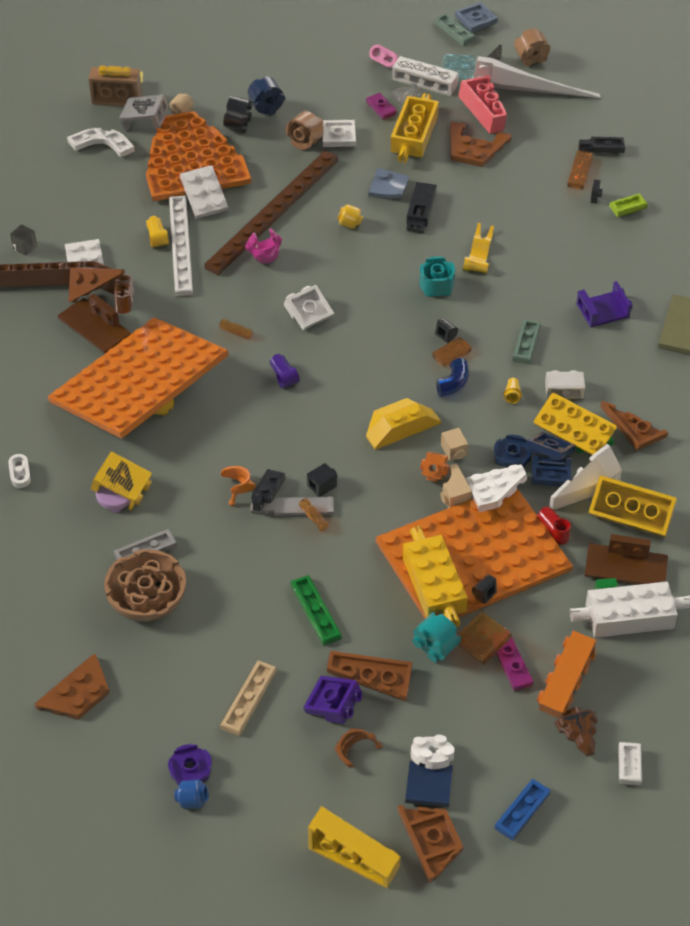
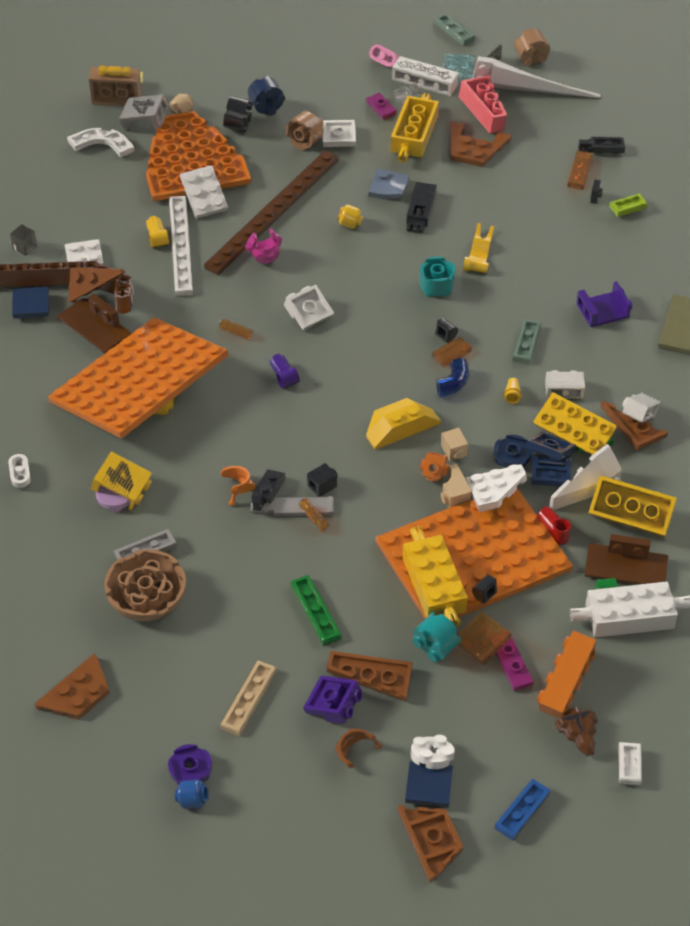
(30, 302): none -> dark blue tile
(352, 848): yellow wedge -> none
(476, 17): sand blue plate -> none
(640, 407): none -> white brick

